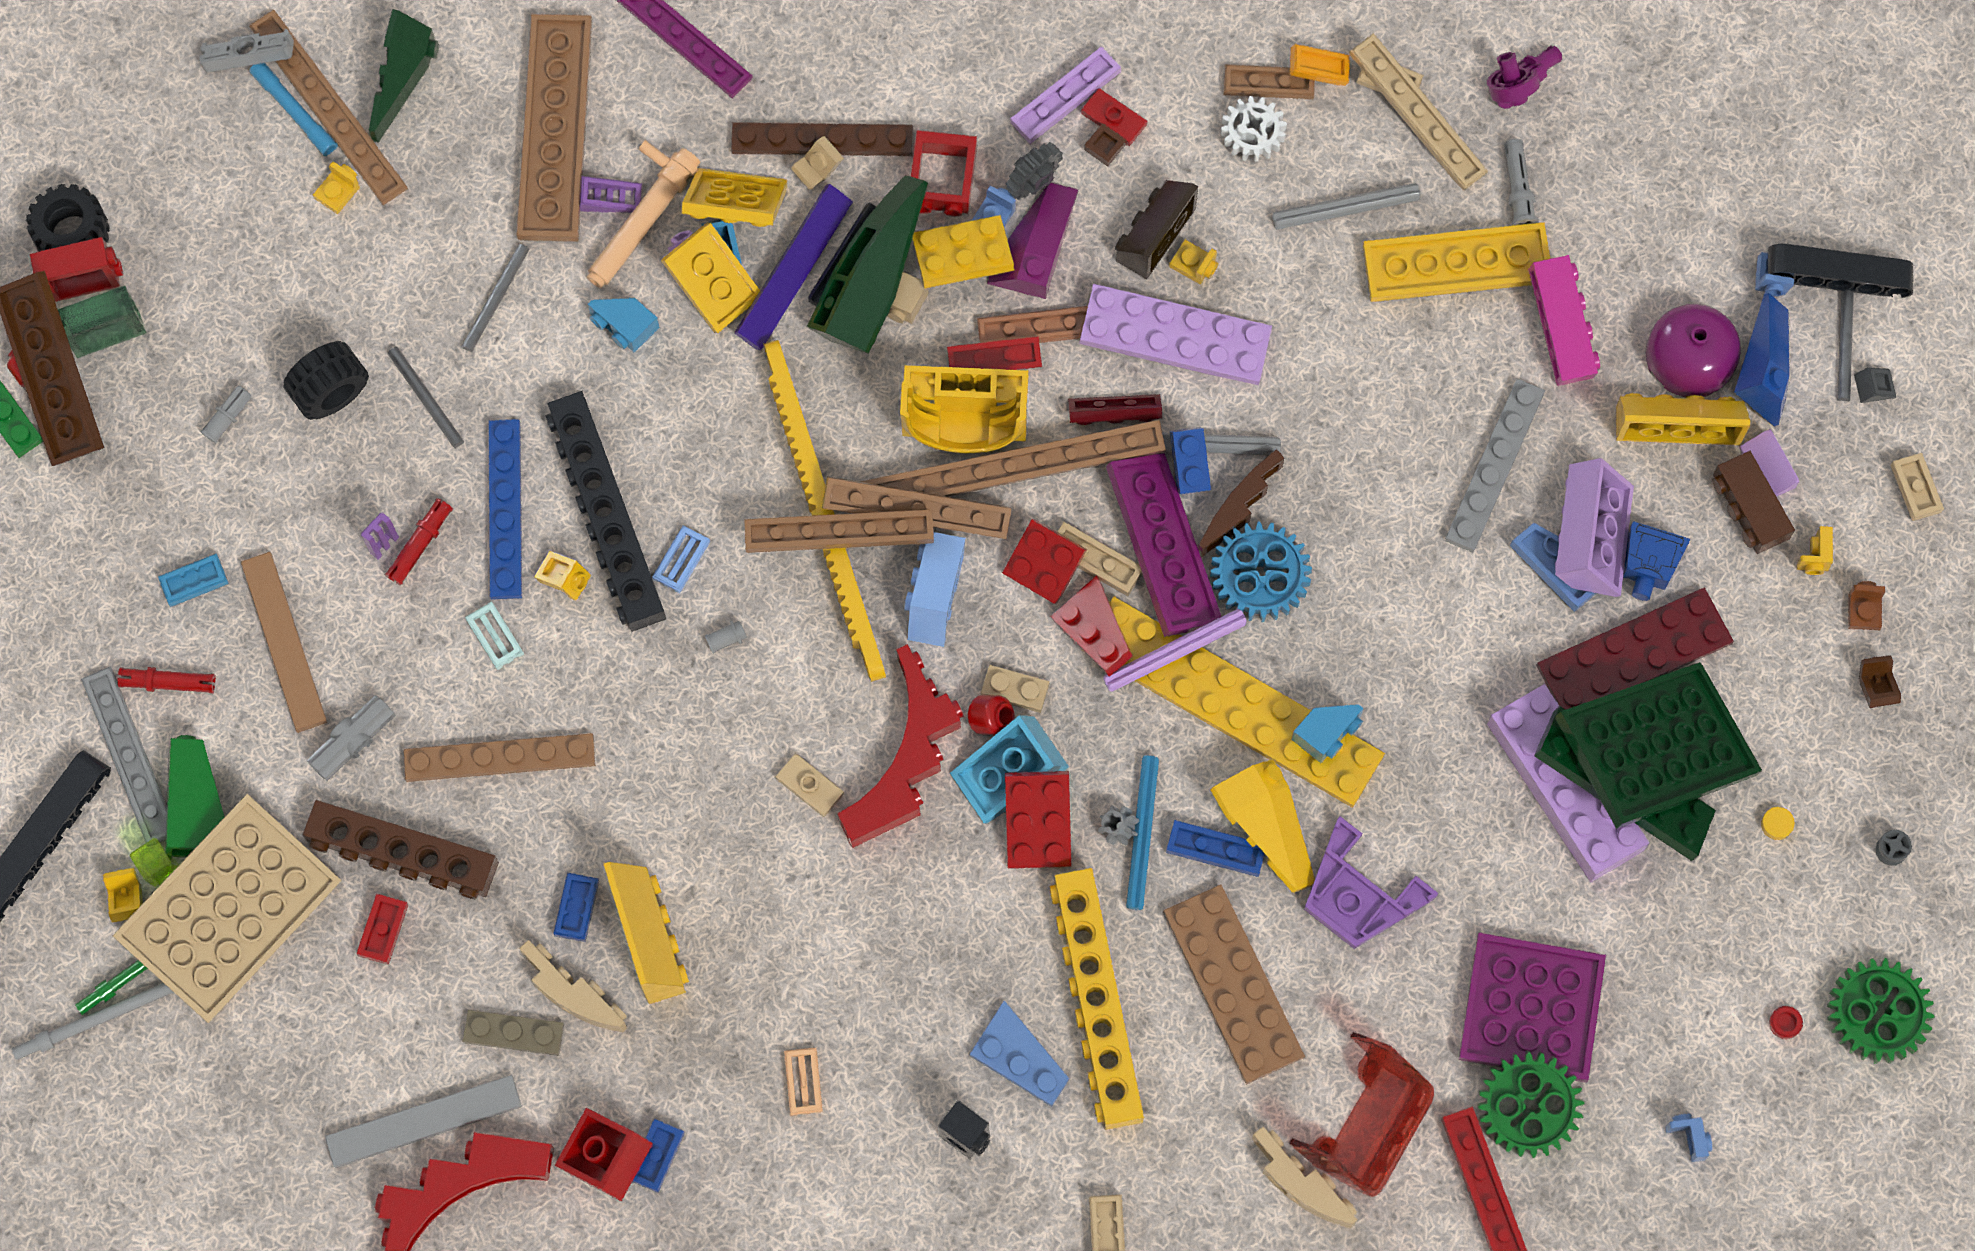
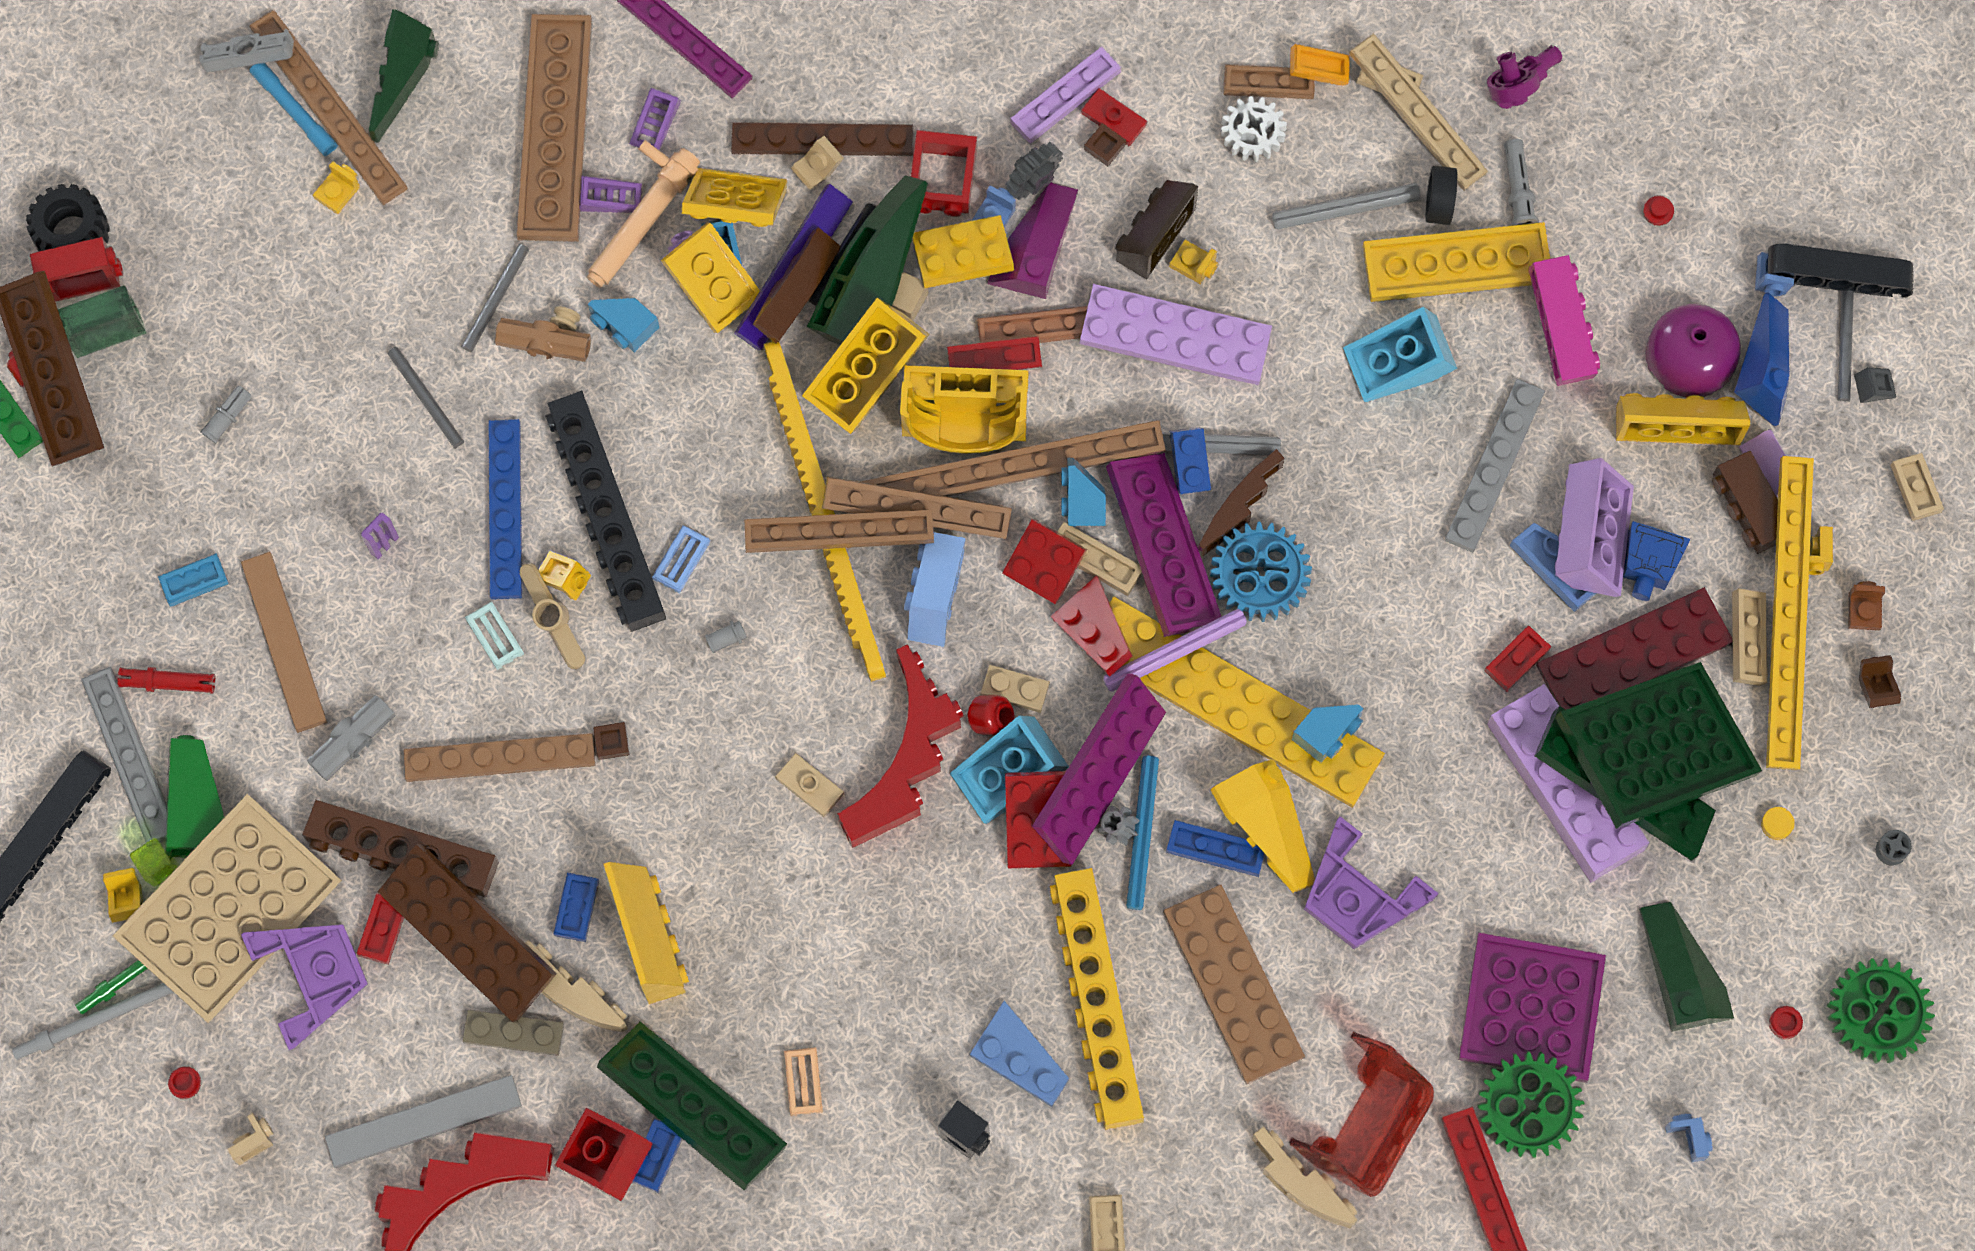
(184, 1082): none -> red plate
(249, 1144): none -> tan bracket
(323, 967): none -> medium lavender wing
(325, 380): black tyre -> none
(422, 536): red pin -> none
(467, 932): none -> reddish brown plate
(543, 339): none -> medium nougat piece
(560, 631): none -> tan piece
(565, 318): none -> tan bush
(611, 741): none -> reddish brown plate
(663, 98): none -> medium lavender slope
(692, 1105): none -> dark green plate
(796, 285): none -> reddish brown slope
(865, 365): none -> yellow slope
(1085, 496): none -> dark azure slope
(1099, 769): none -> magenta plate
(1115, 409): dark red plate -> none
(1400, 355): none -> medium azure slope
(1441, 195): none -> black tyre
(1517, 658): none -> red plate
(1658, 210): none -> red plate
(1685, 976): none -> dark green wedge
(1749, 637): none -> tan plate
(1789, 613): none -> yellow plate

